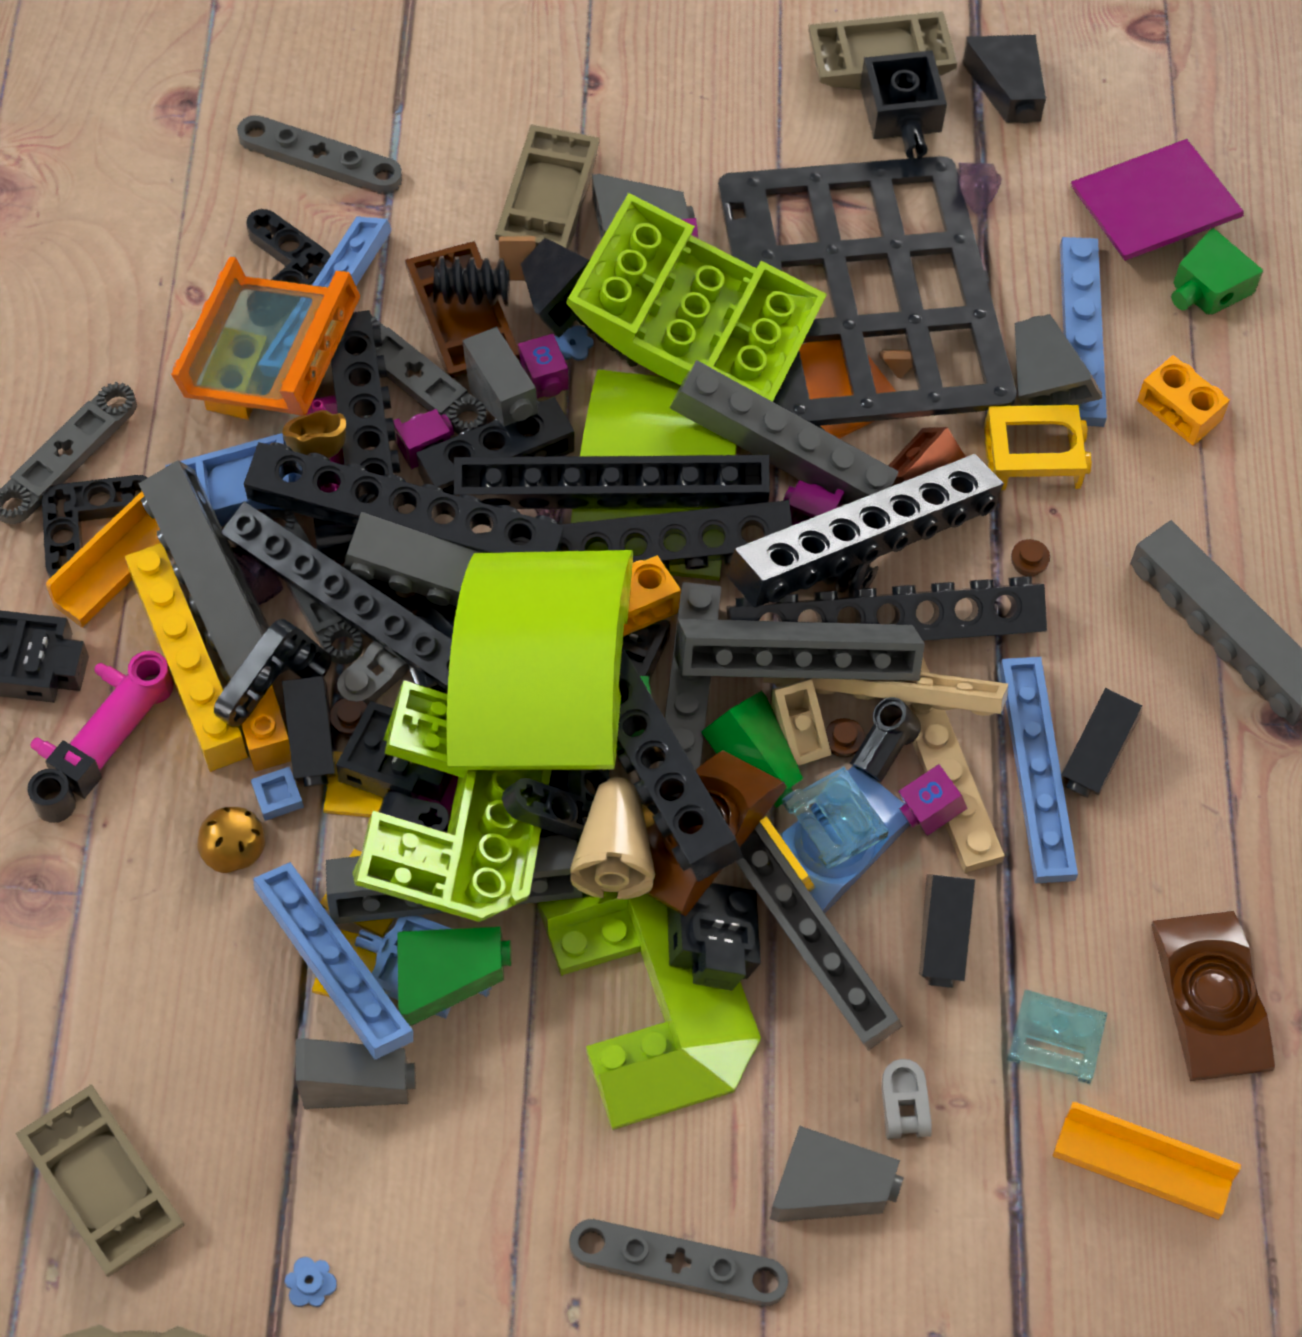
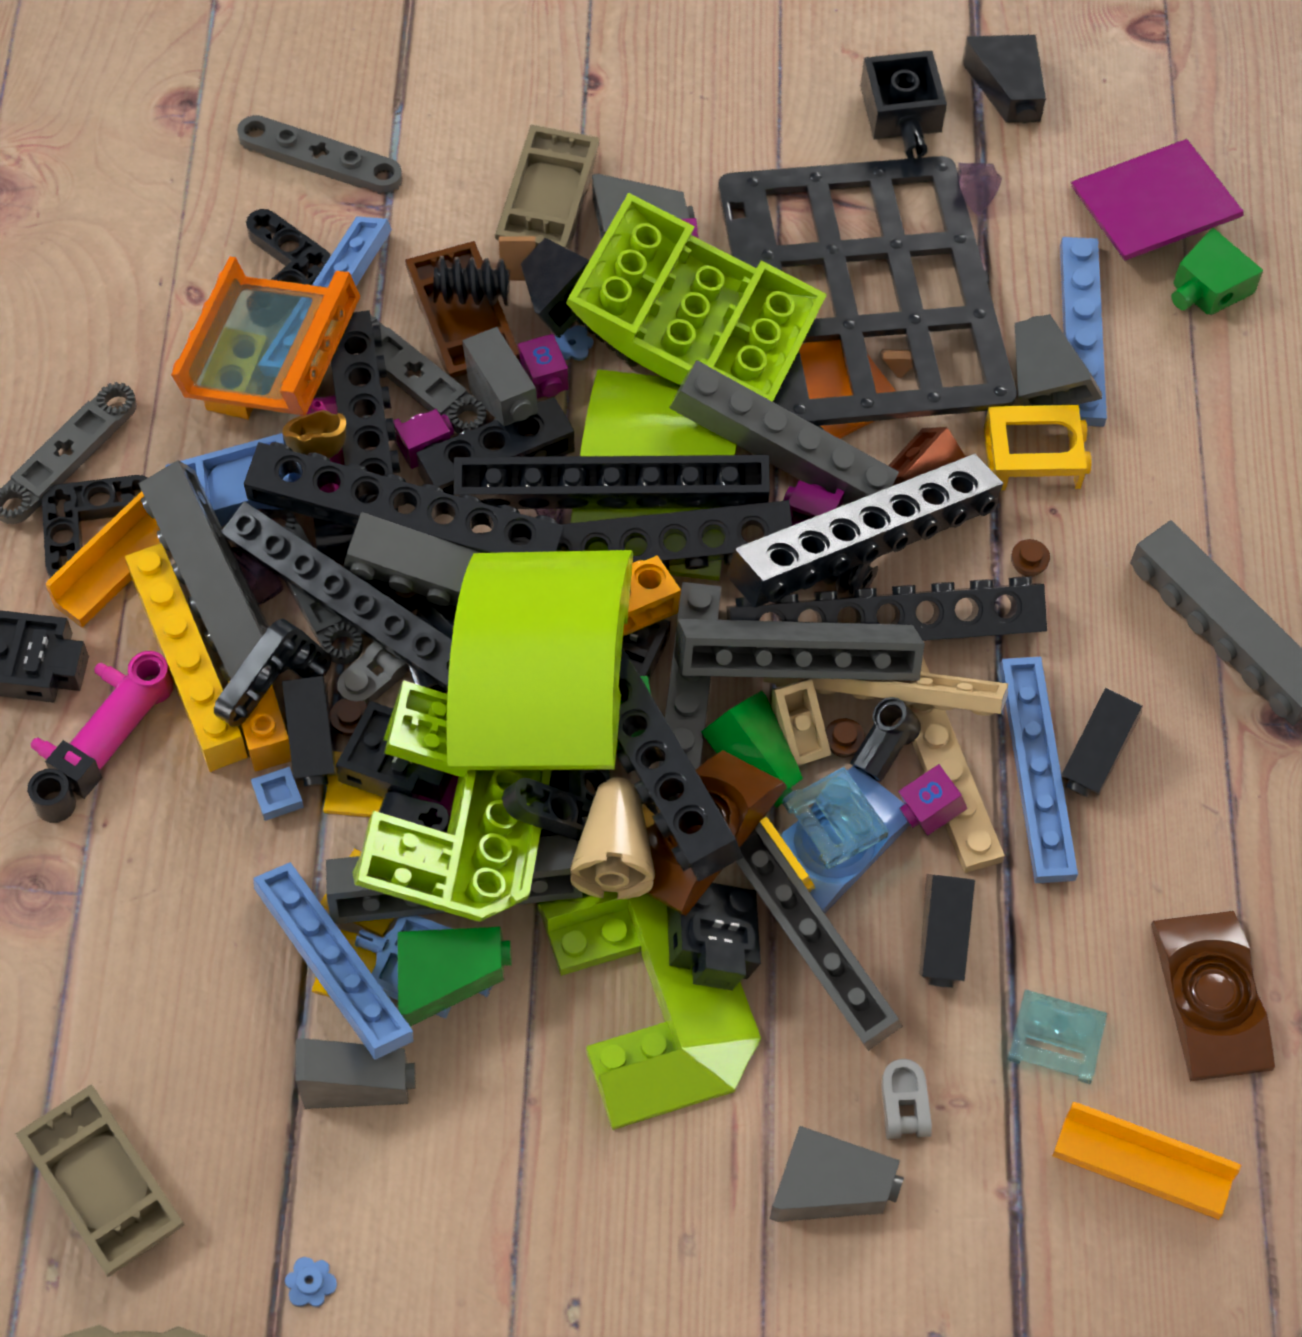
(233, 829): pearl gold helmet -> none
(711, 1272): dark grey piece -> none
(844, 44): dark tan slope -> none
(1177, 394): light orange brick -> none

